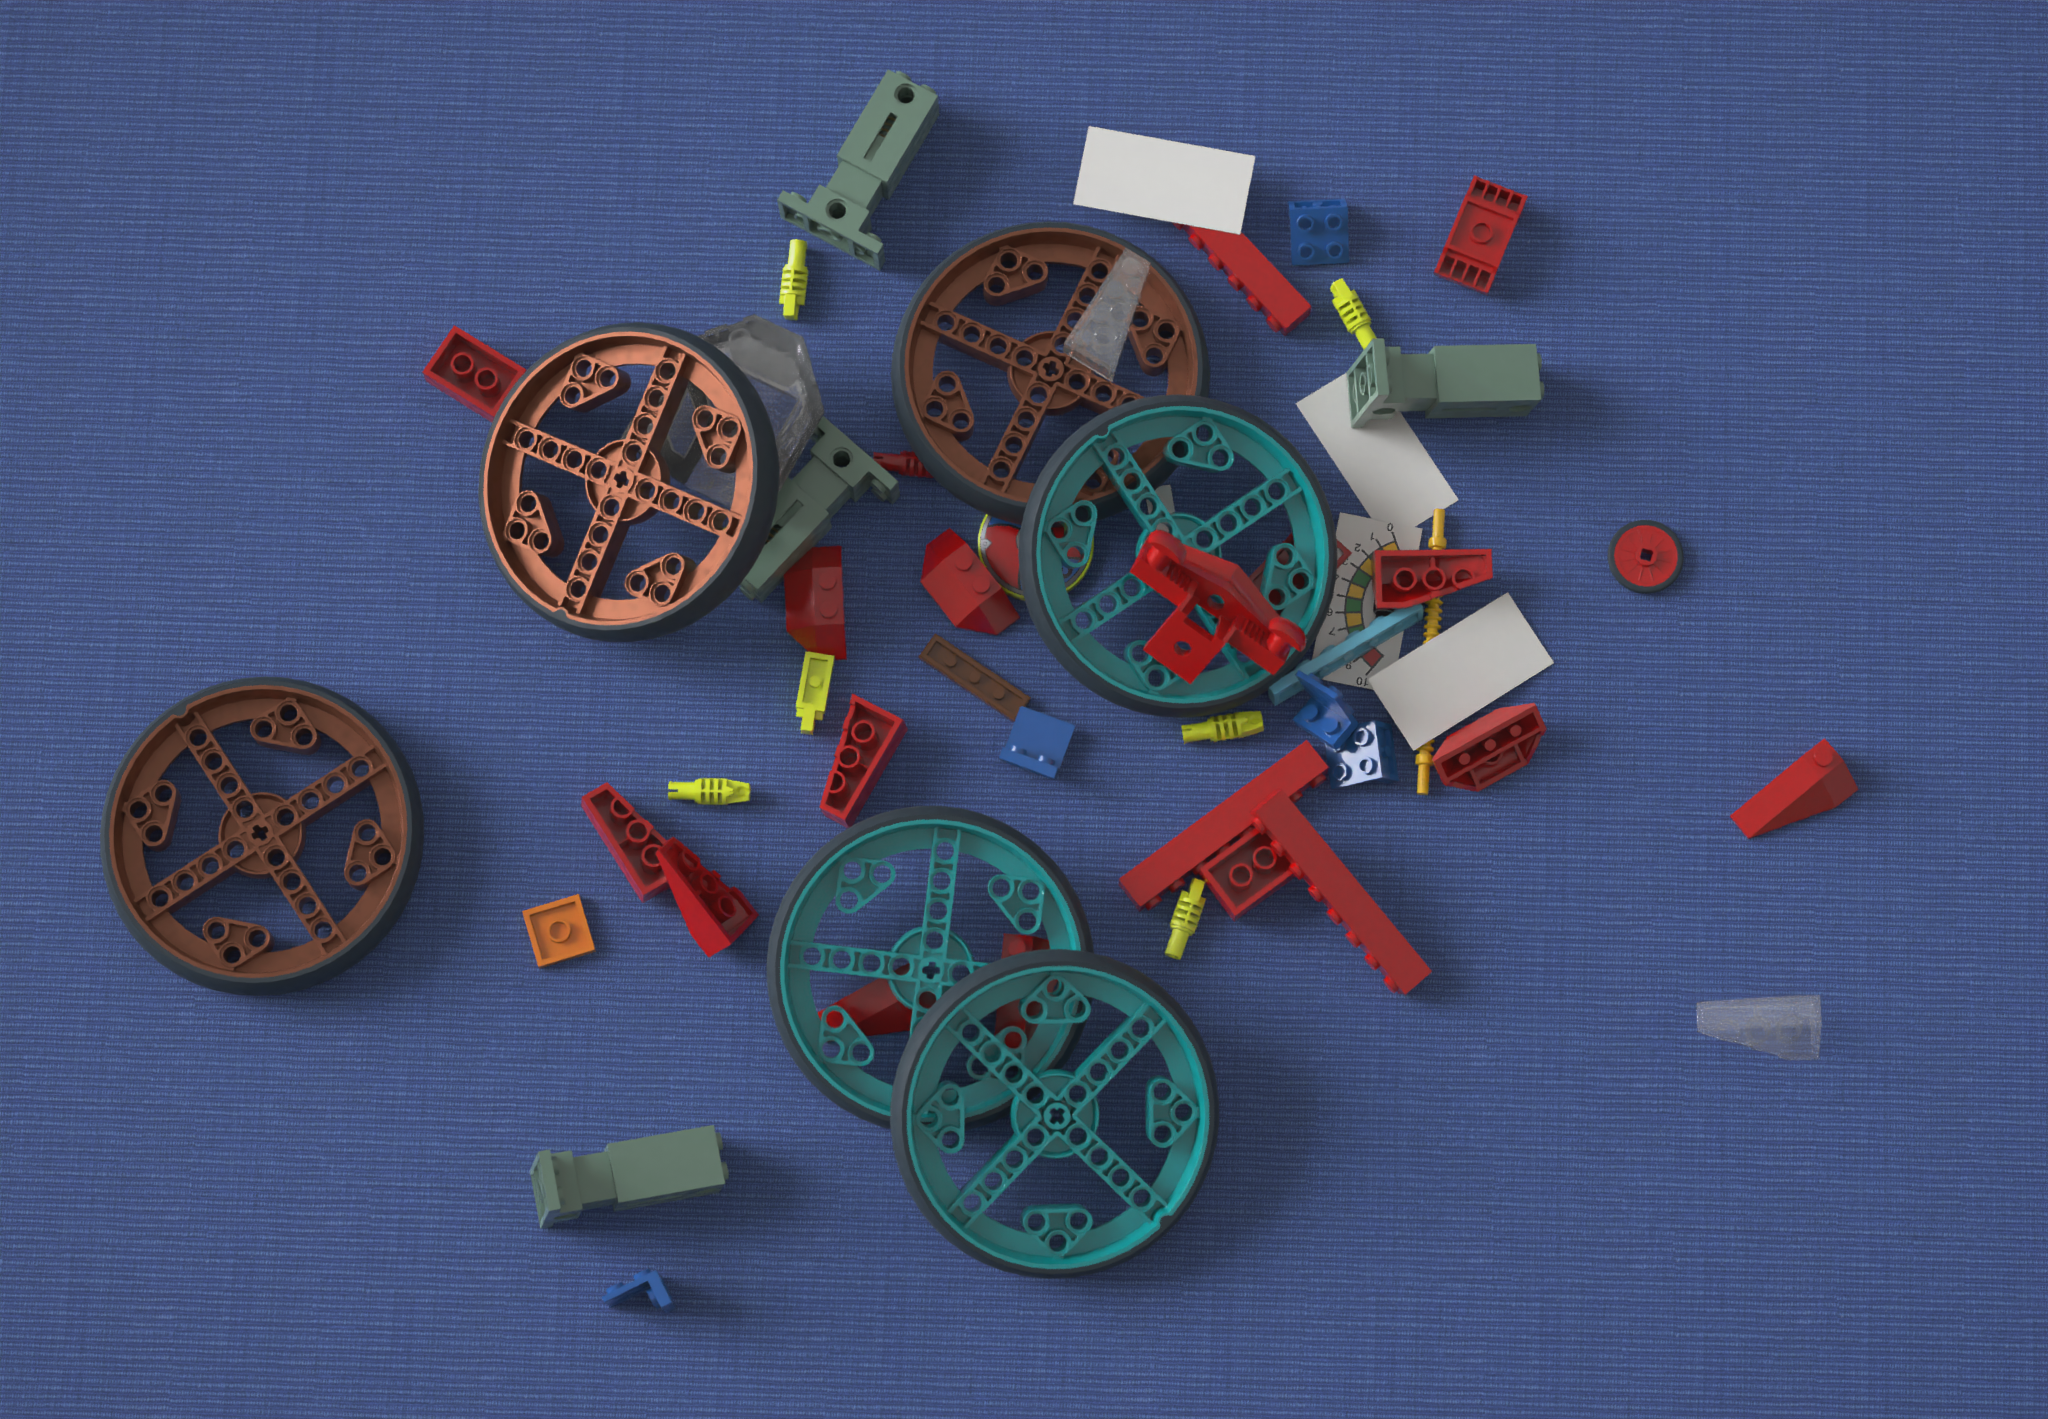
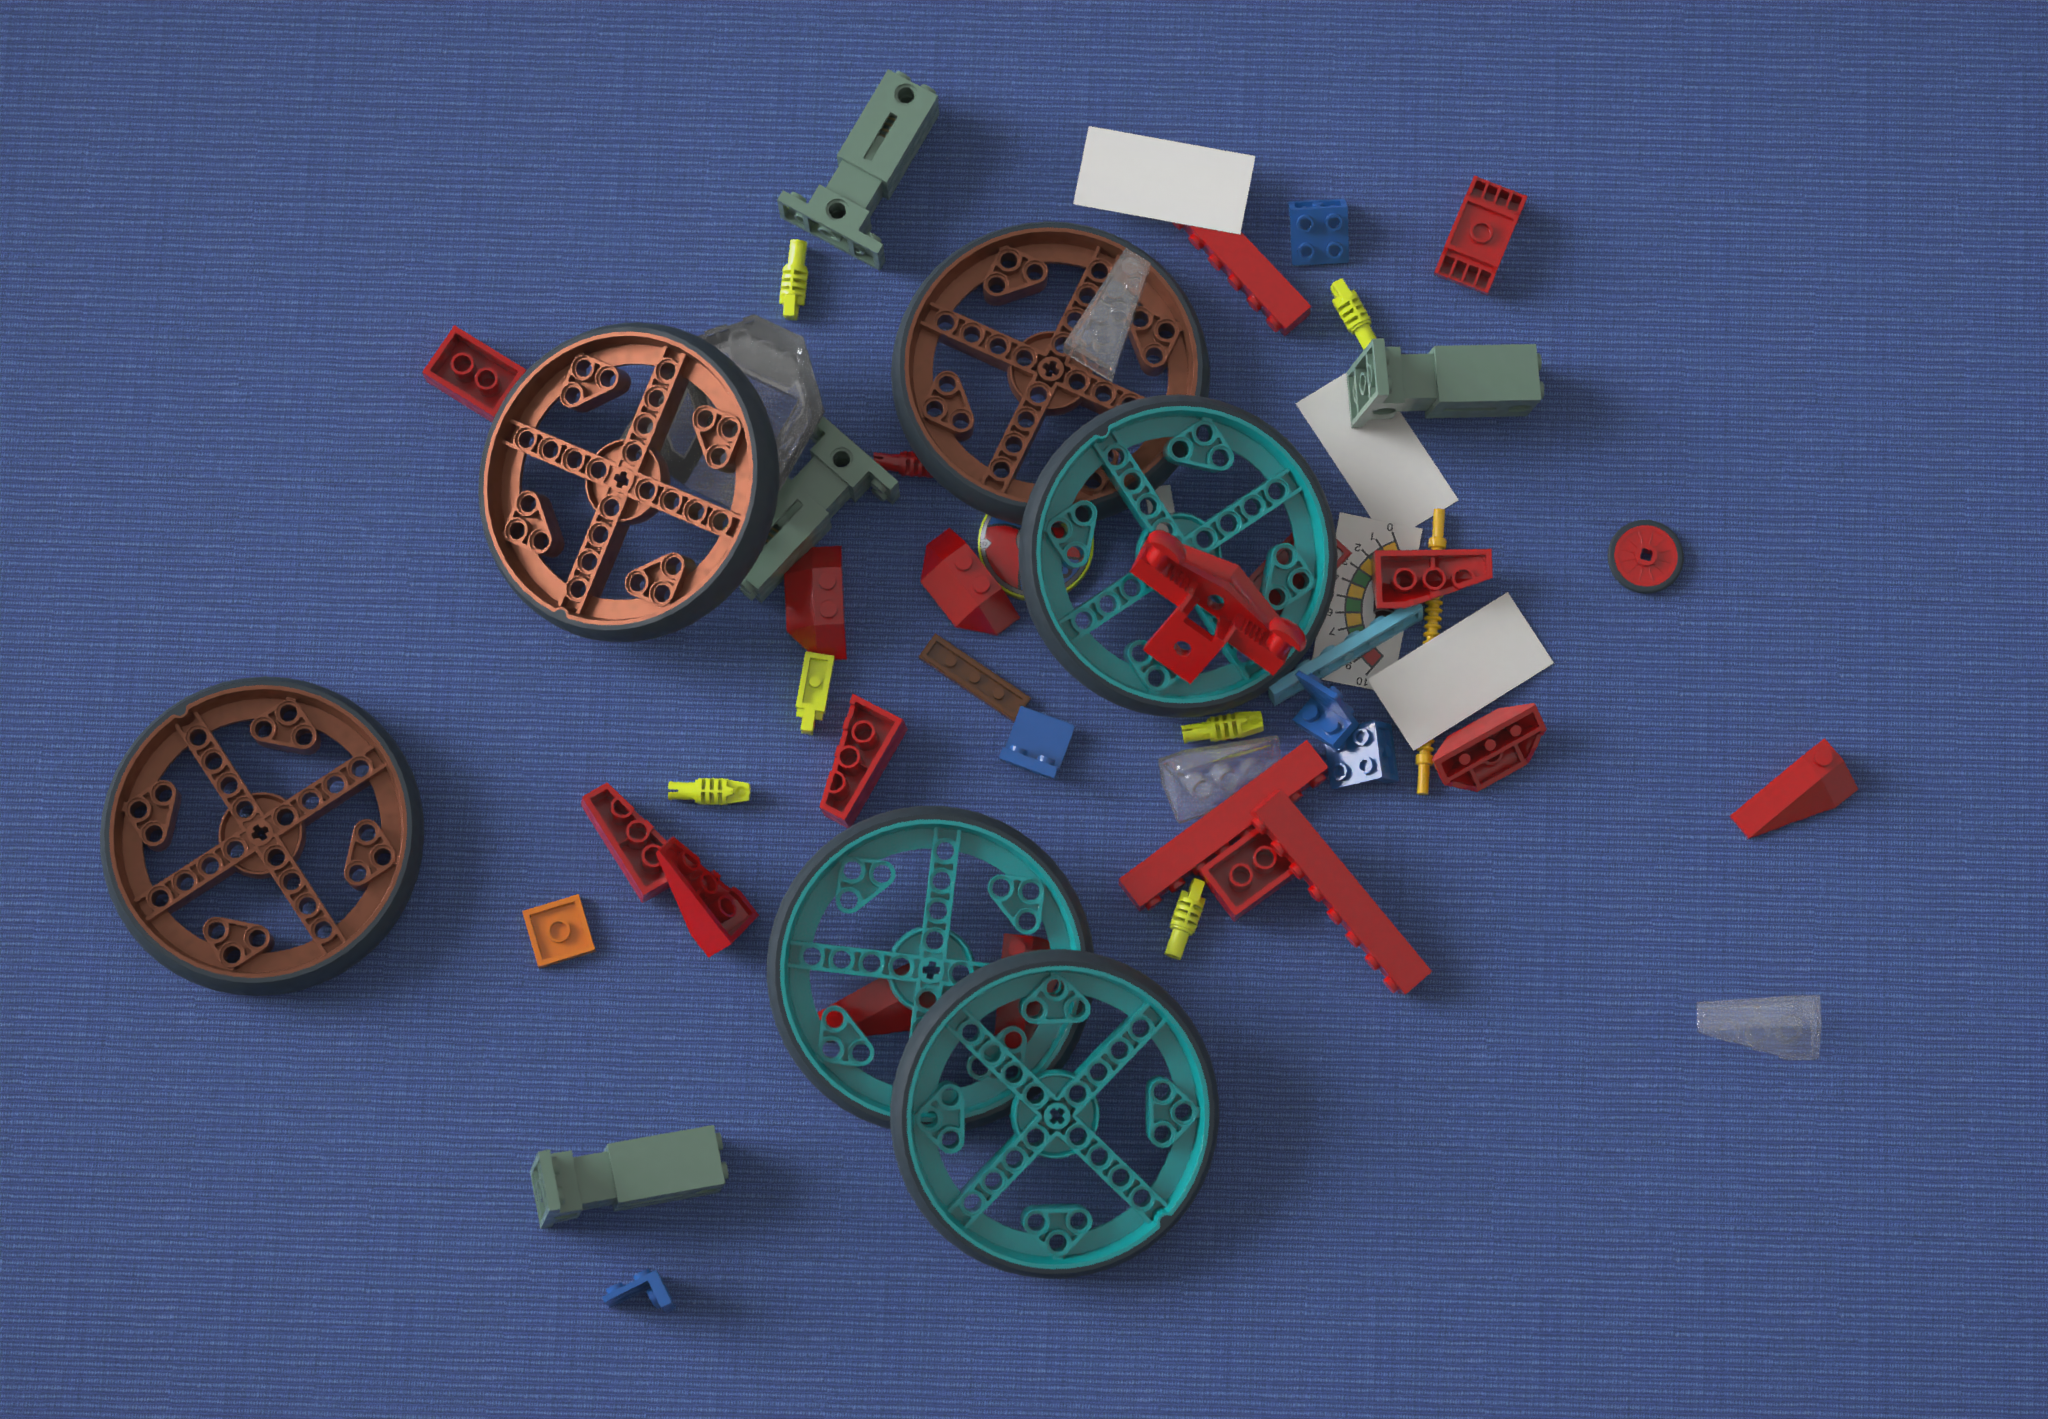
(1207, 774): none -> clear wedge

